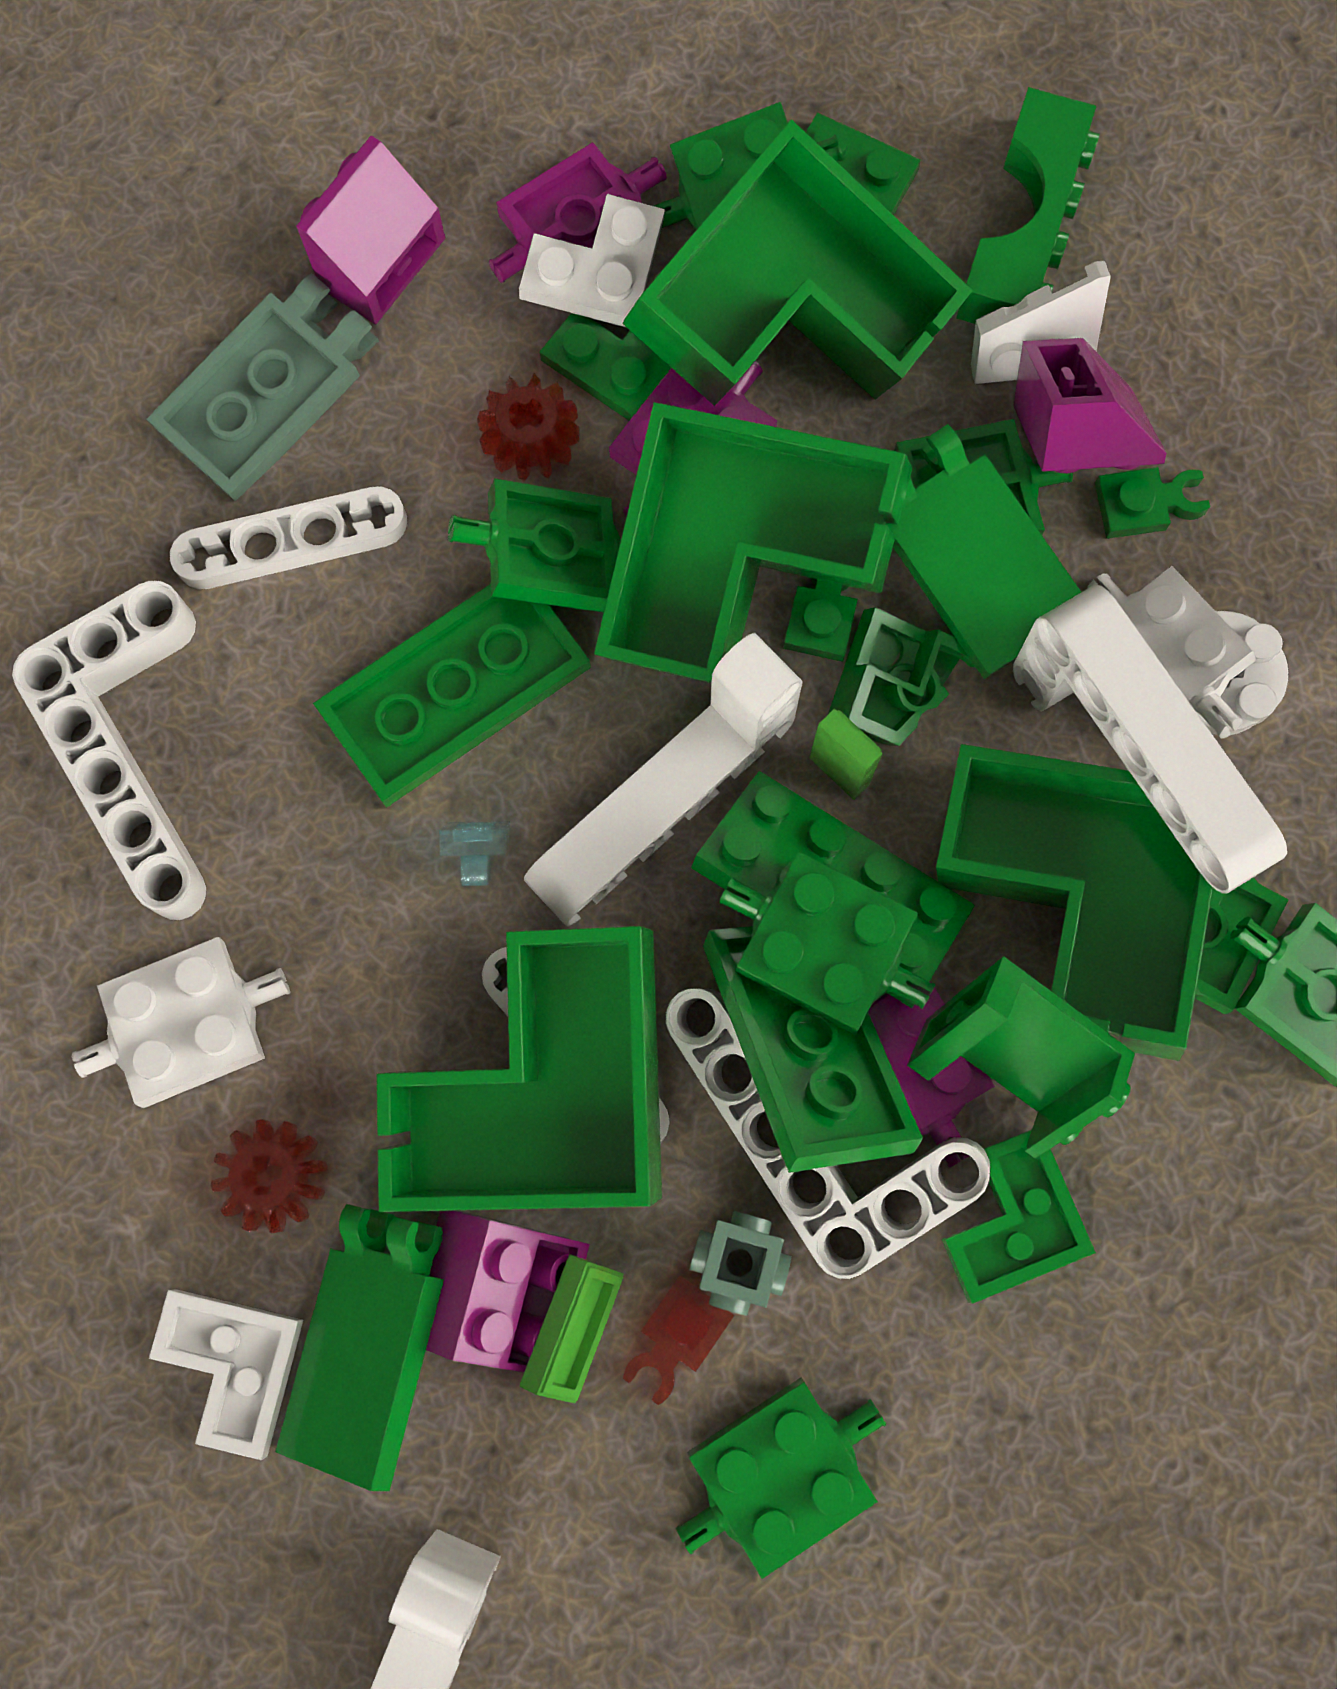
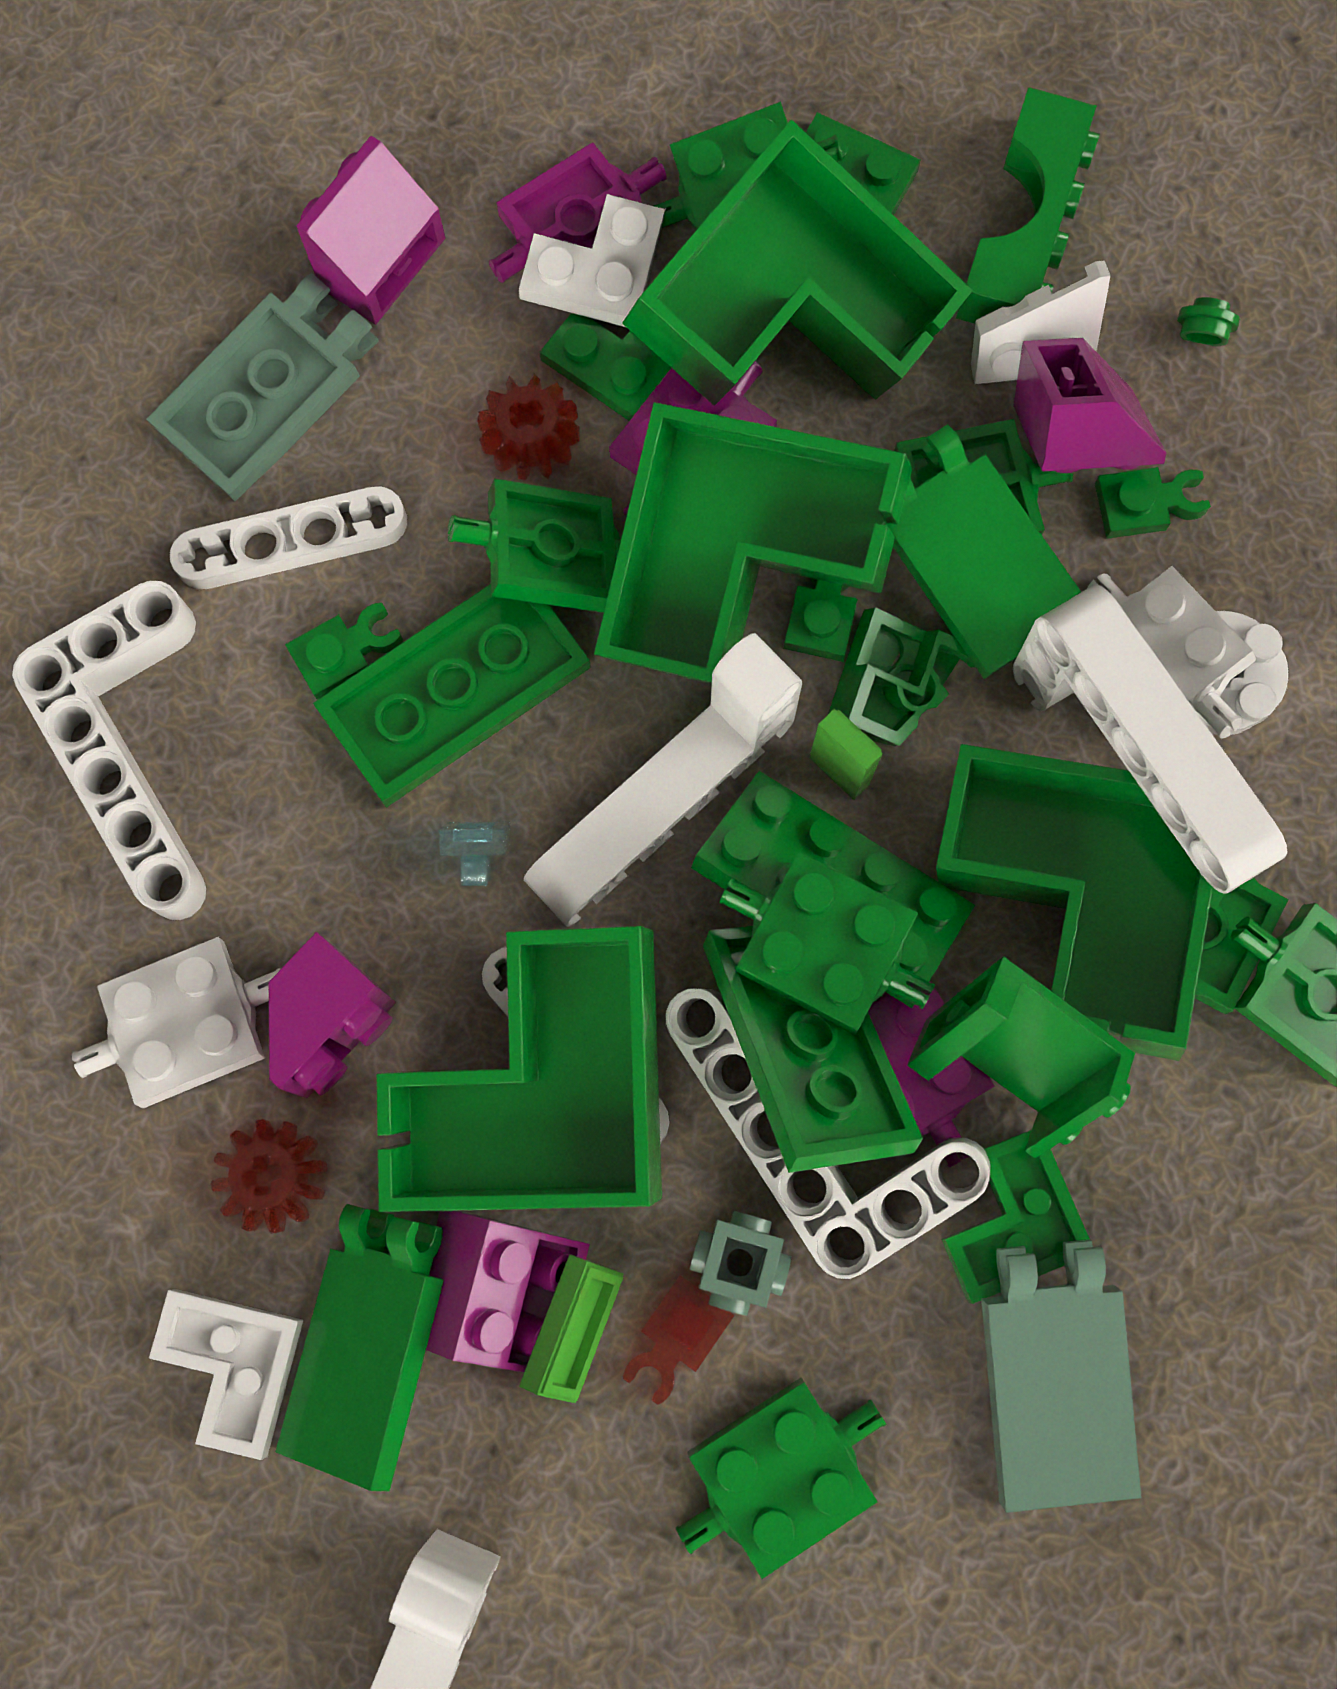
(318, 1016): none -> magenta slope
(335, 654): none -> green plate
(1060, 1384): none -> sand green tile
(1208, 321): none -> green plate

